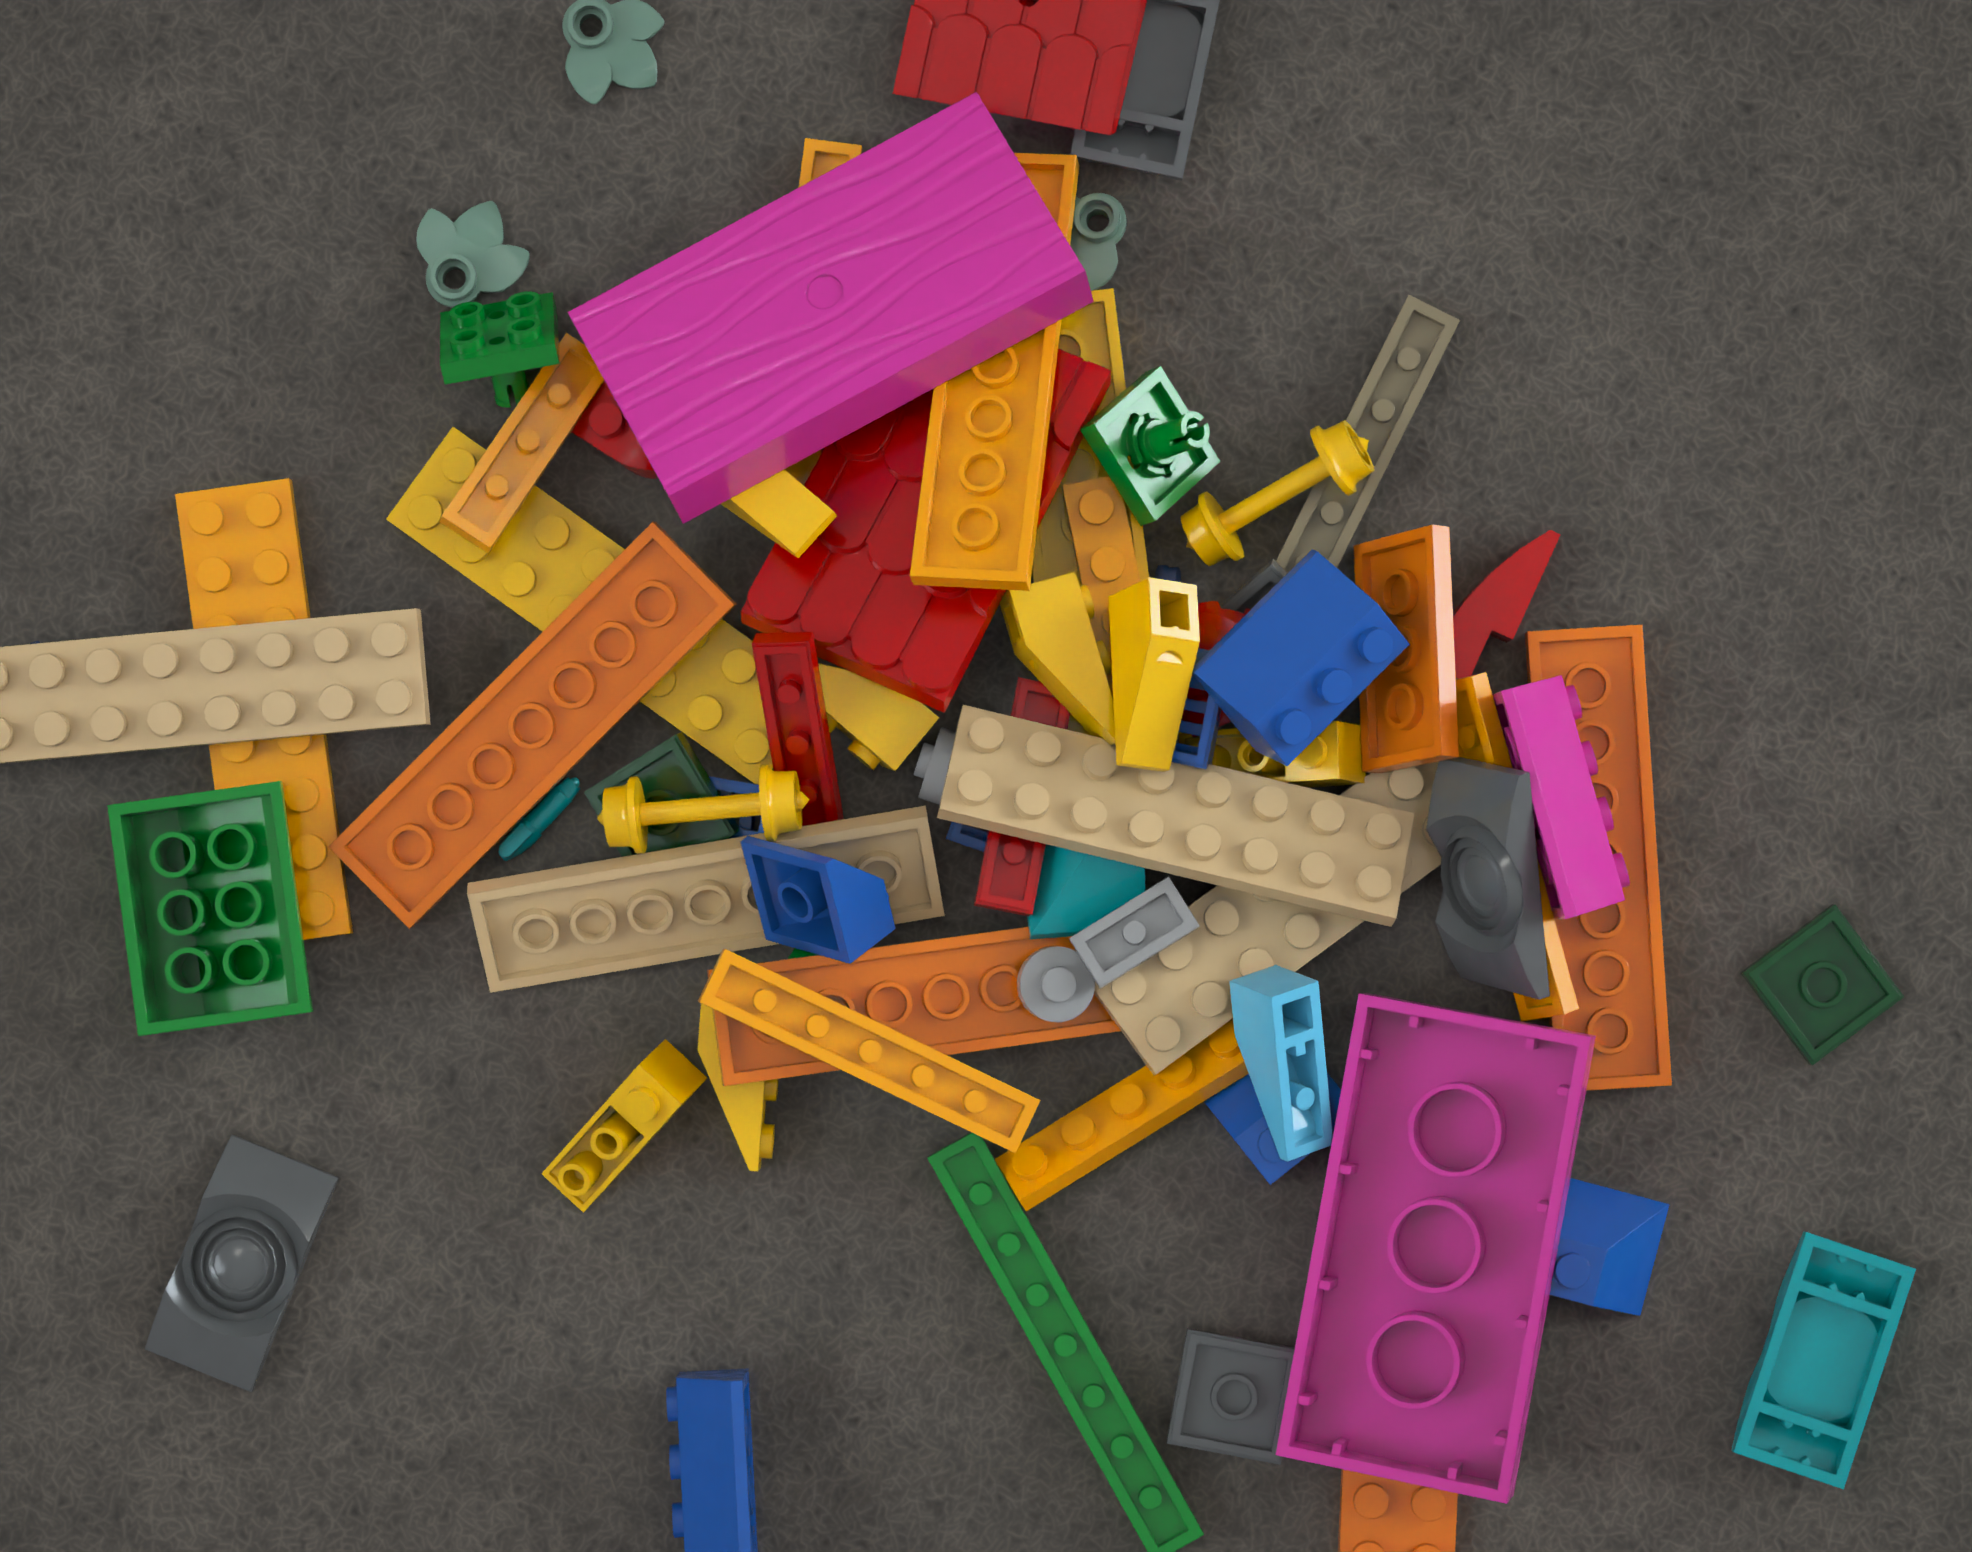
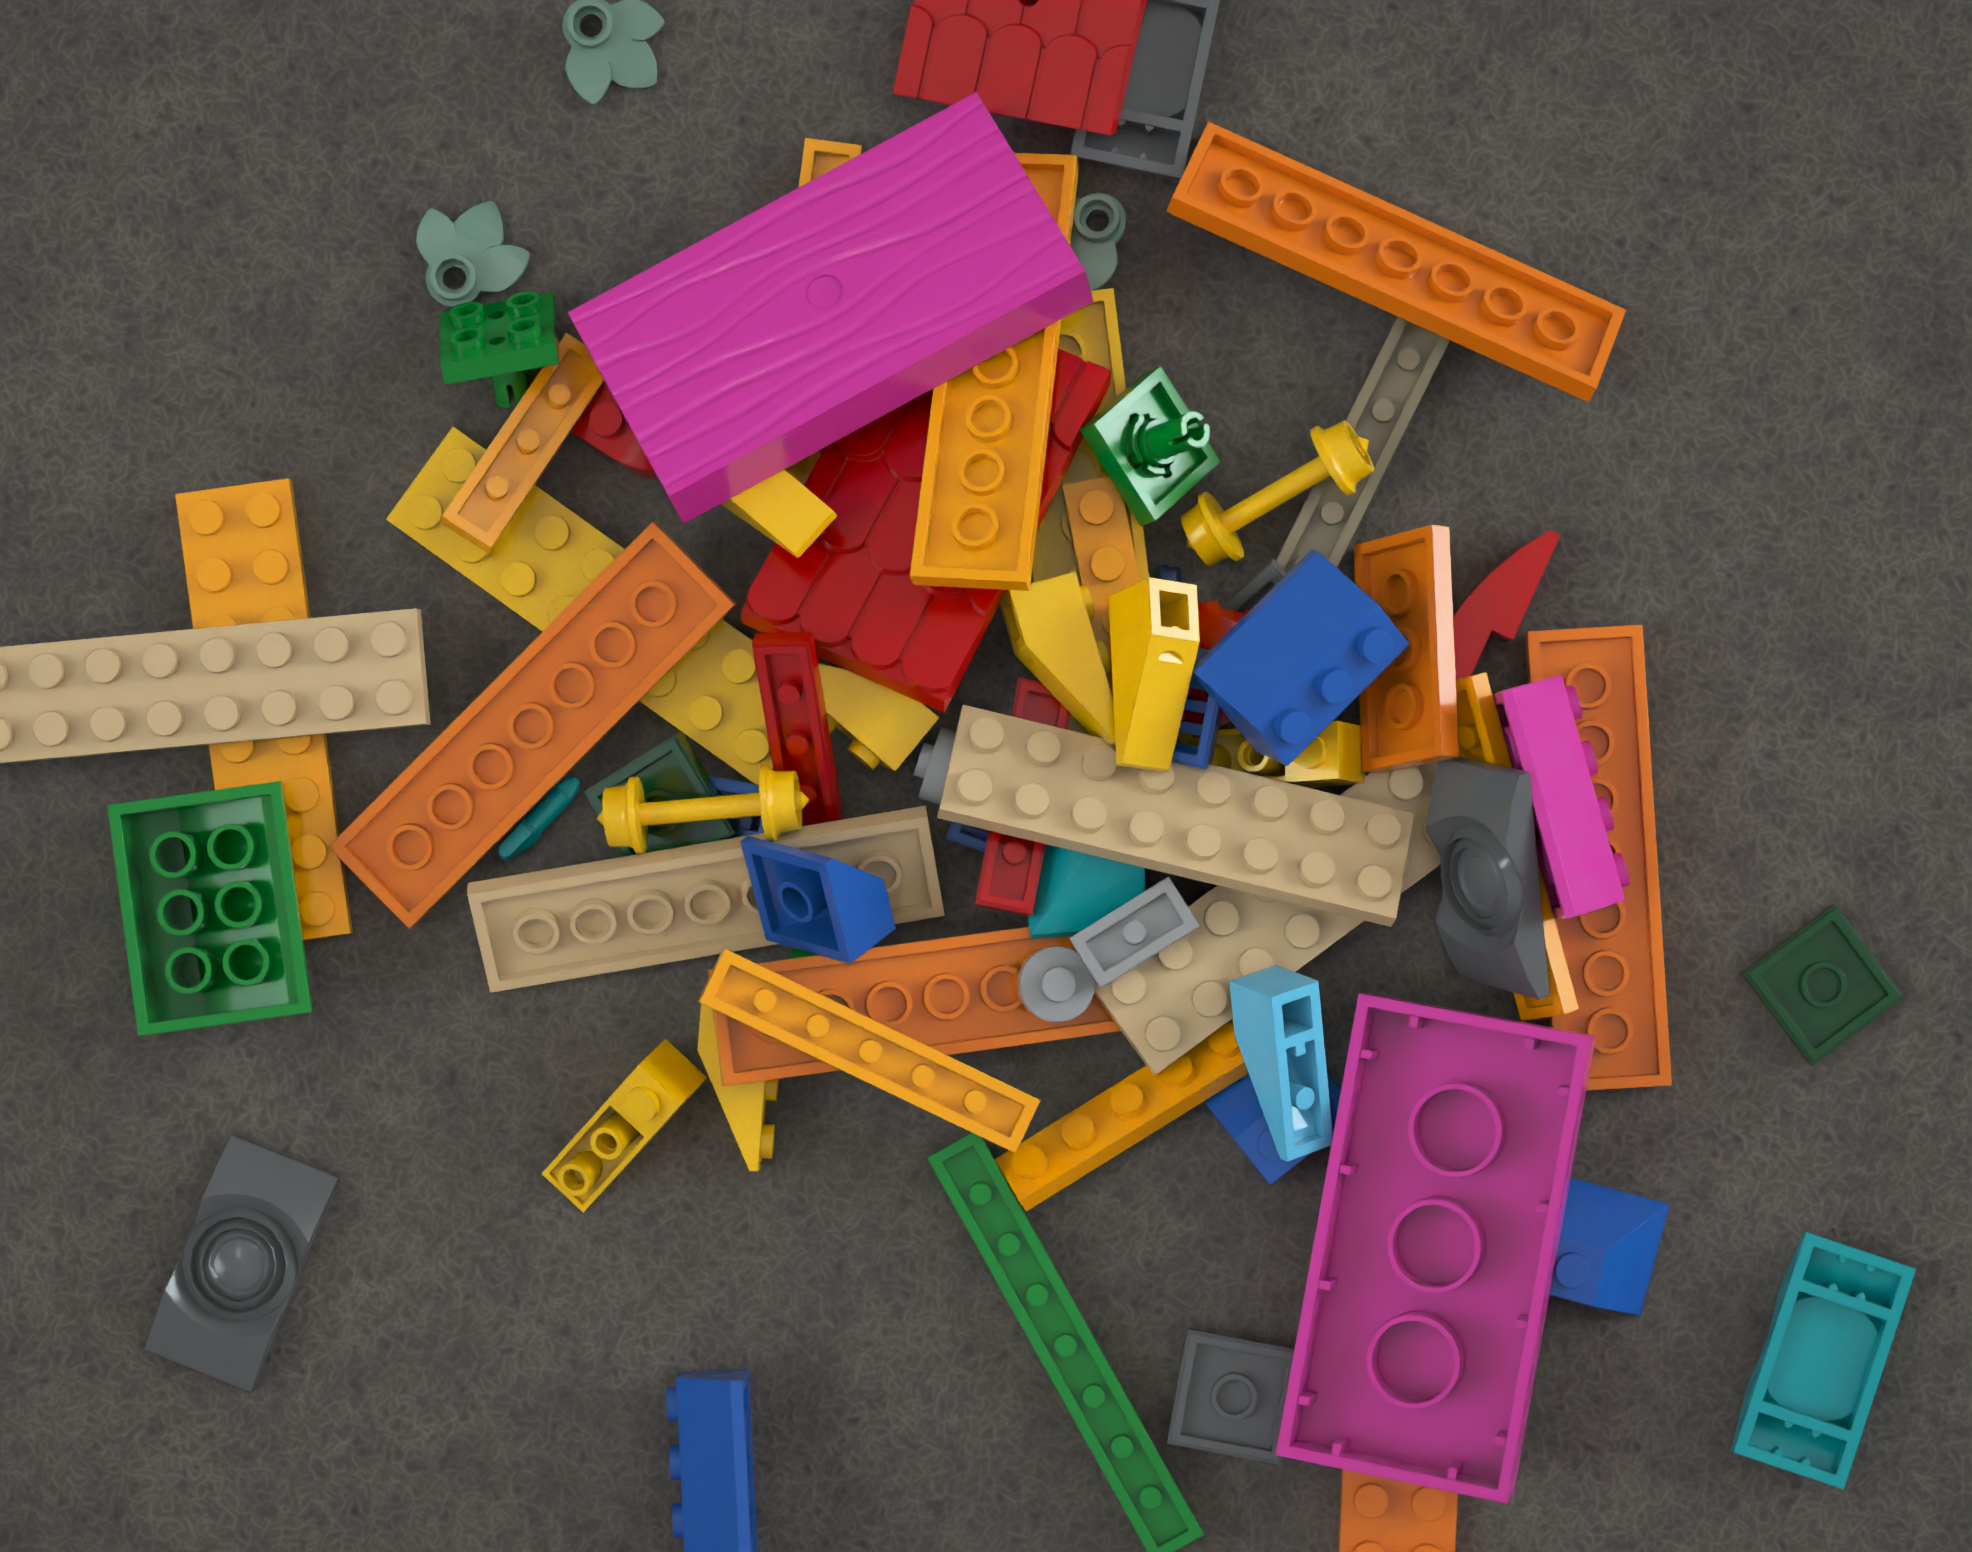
(1397, 261): none -> orange plate

